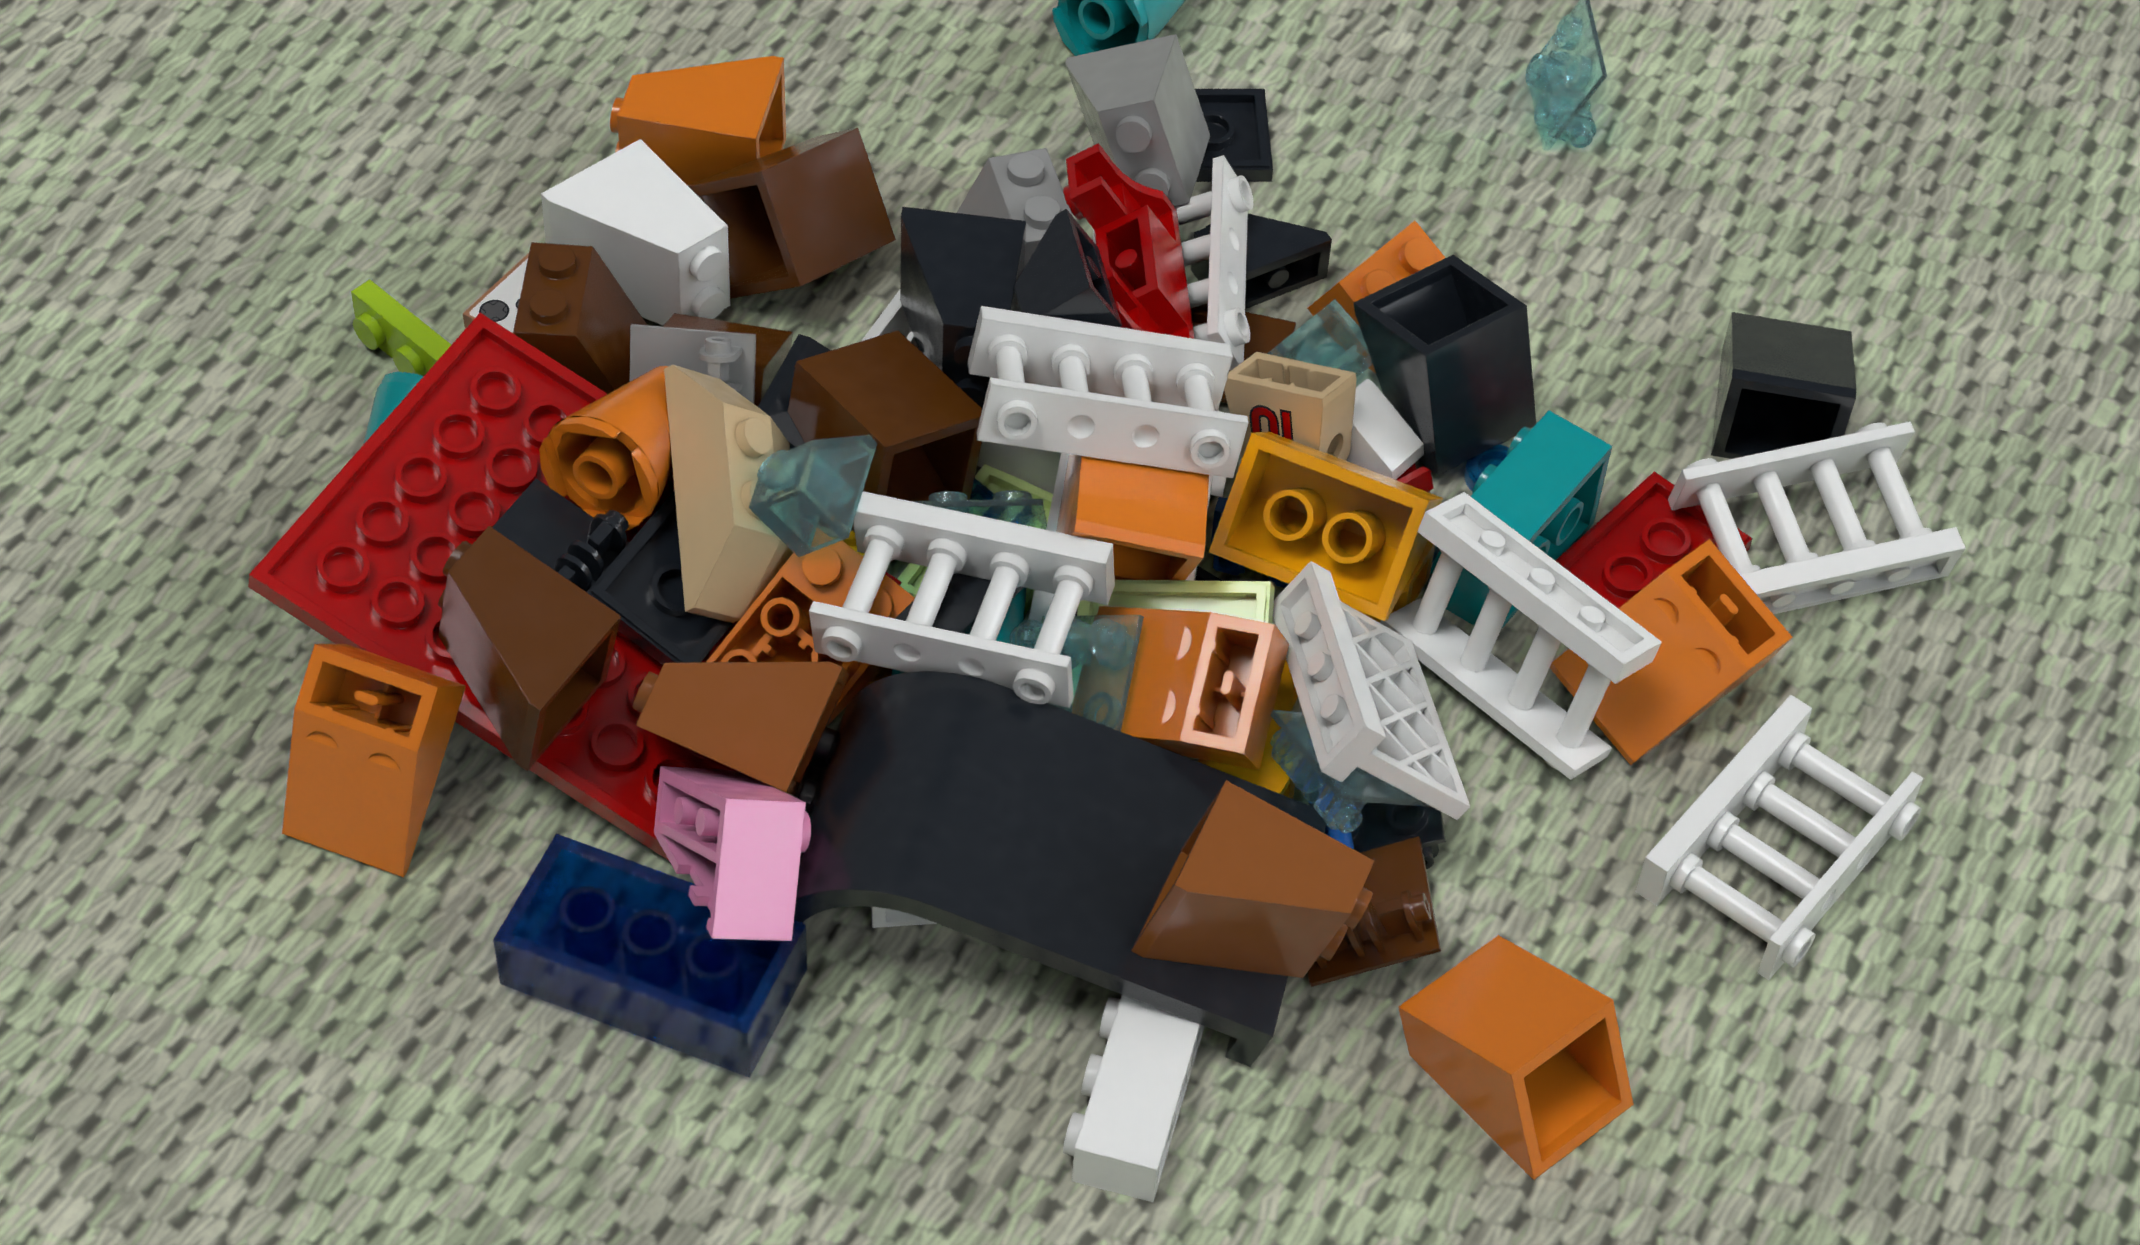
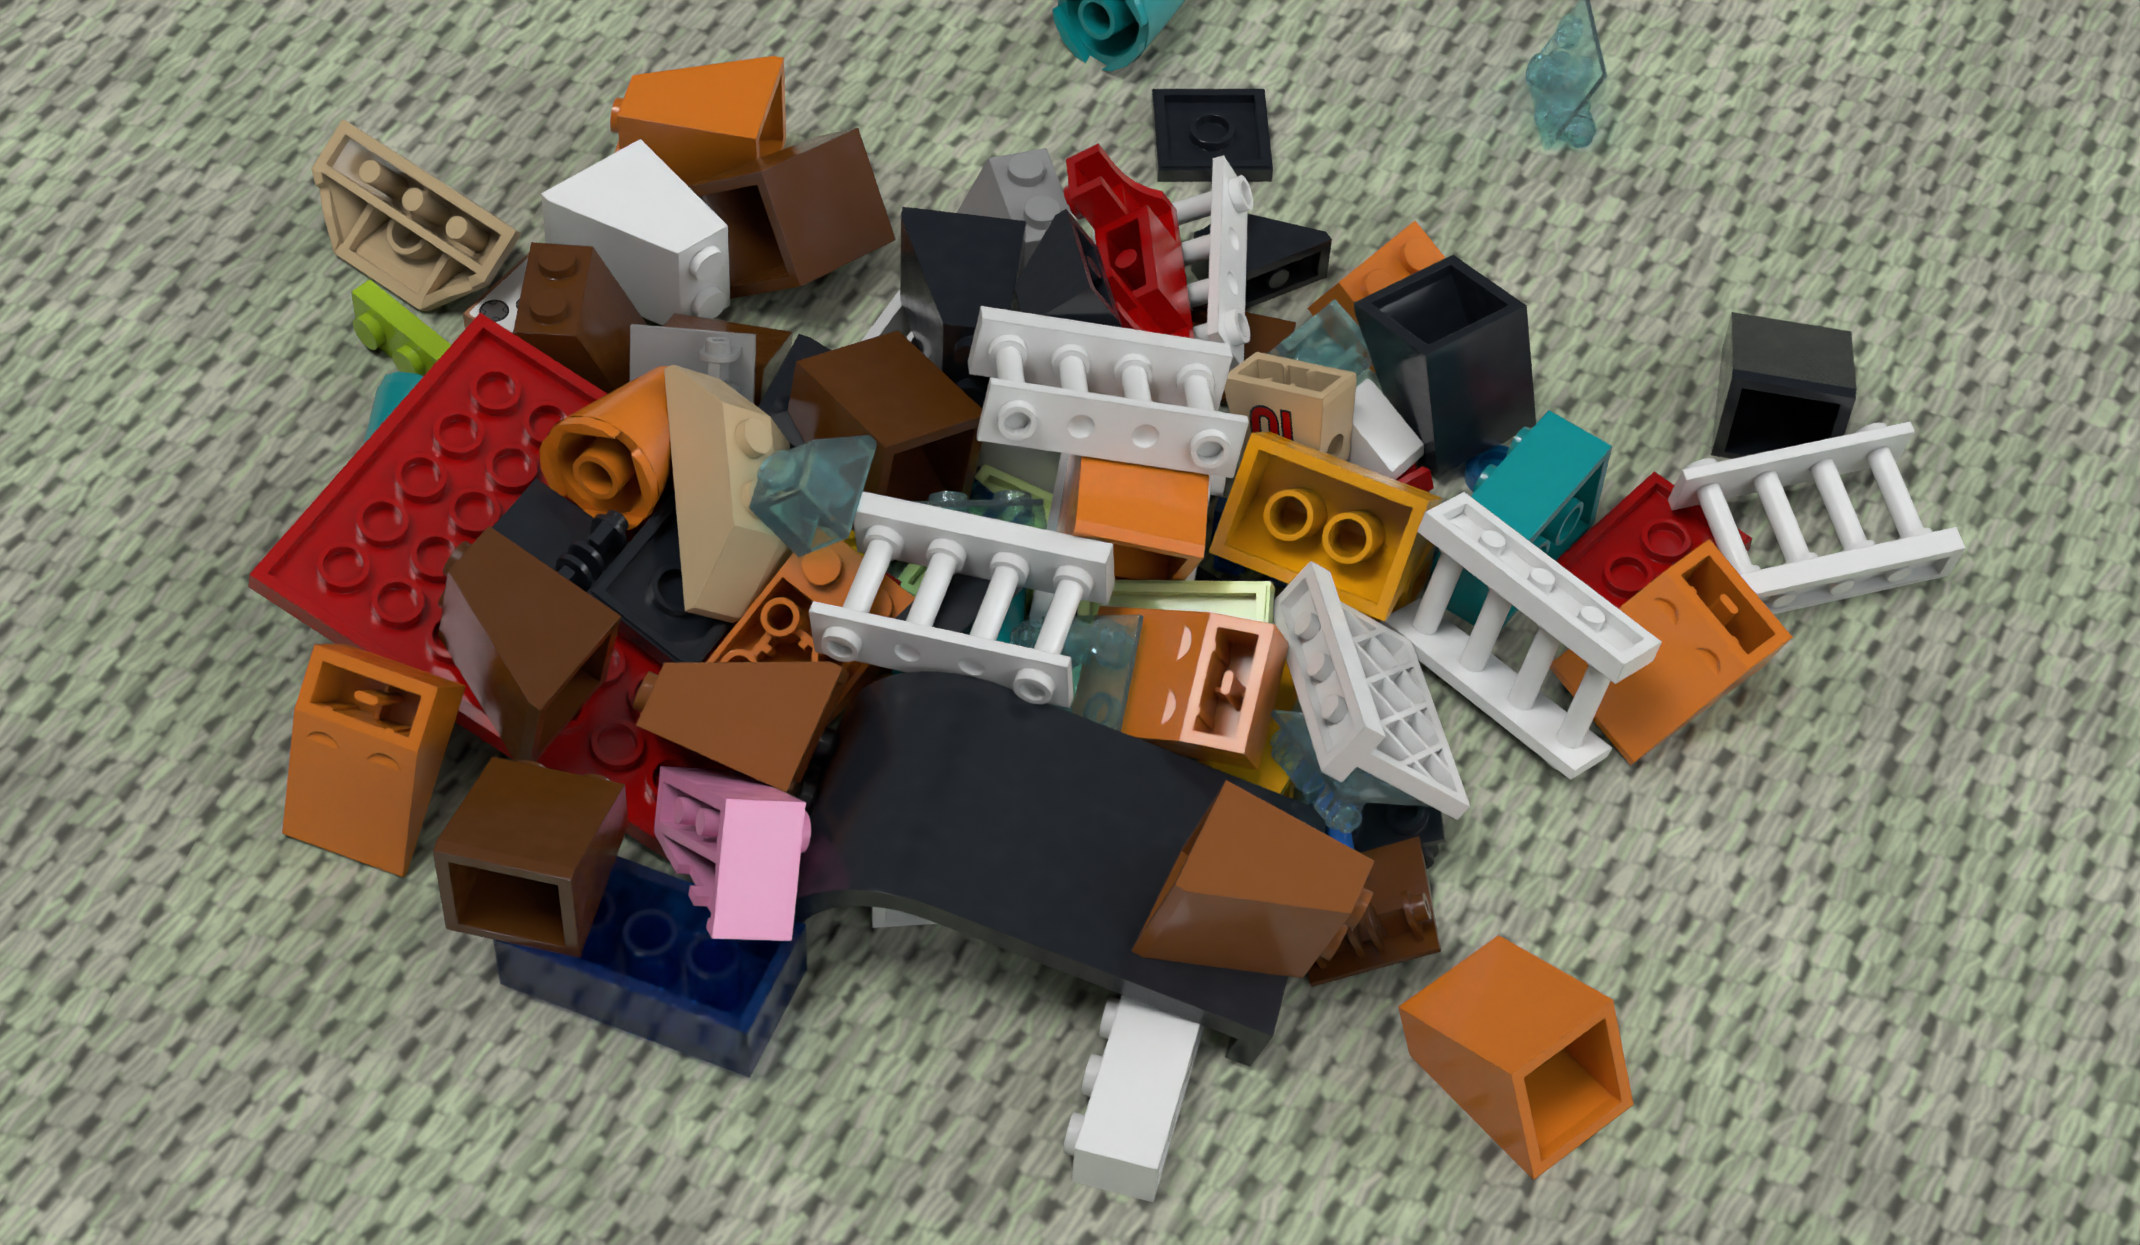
(406, 222): none -> tan wedge
(530, 855): none -> reddish brown slope
(1144, 113): light grey slope -> none
(1750, 783): white fence -> none

